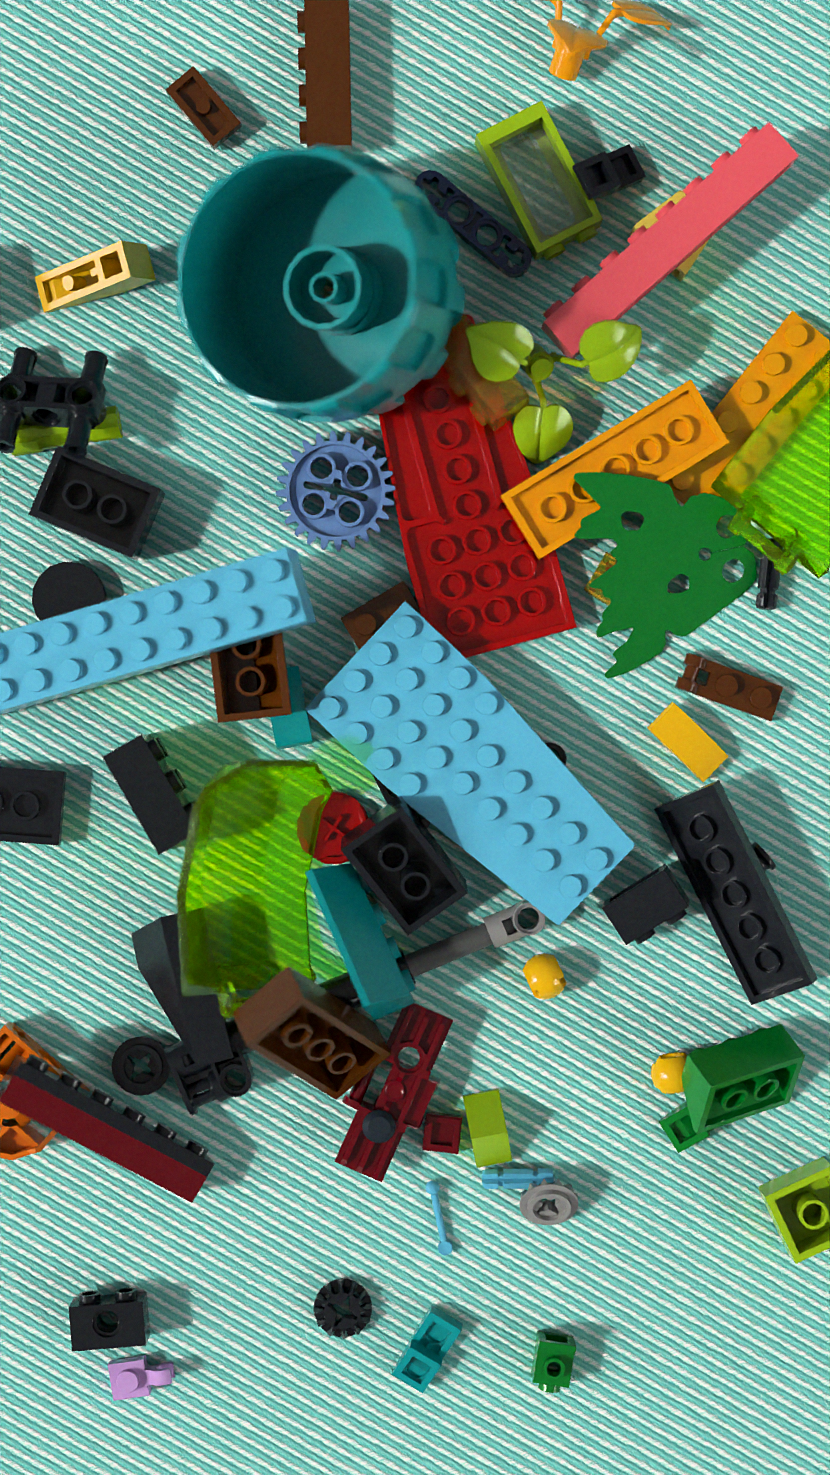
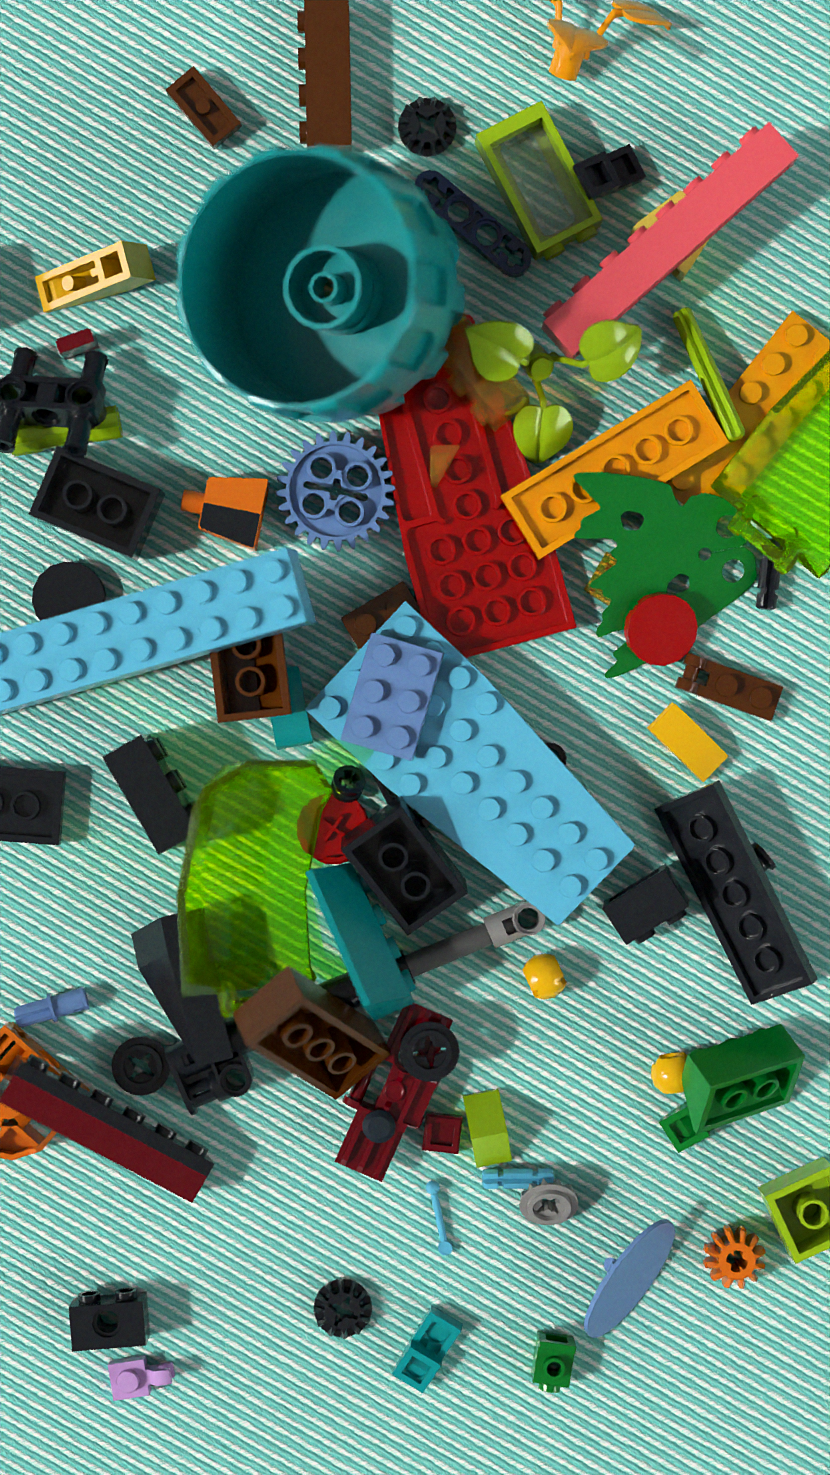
(51, 1007): none -> medium blue axle
(77, 343): none -> dark red tile
(230, 508): none -> orange torso
(350, 773): none -> black bush
(392, 696): none -> medium blue plate
(427, 143): none -> black gear
(440, 460): none -> clear yellow slope
(443, 1061): none -> black gear
(629, 1278): none -> medium blue shield
(660, 628): none -> red tile
(708, 374): none -> lime axle
(728, 1244): none -> orange gear

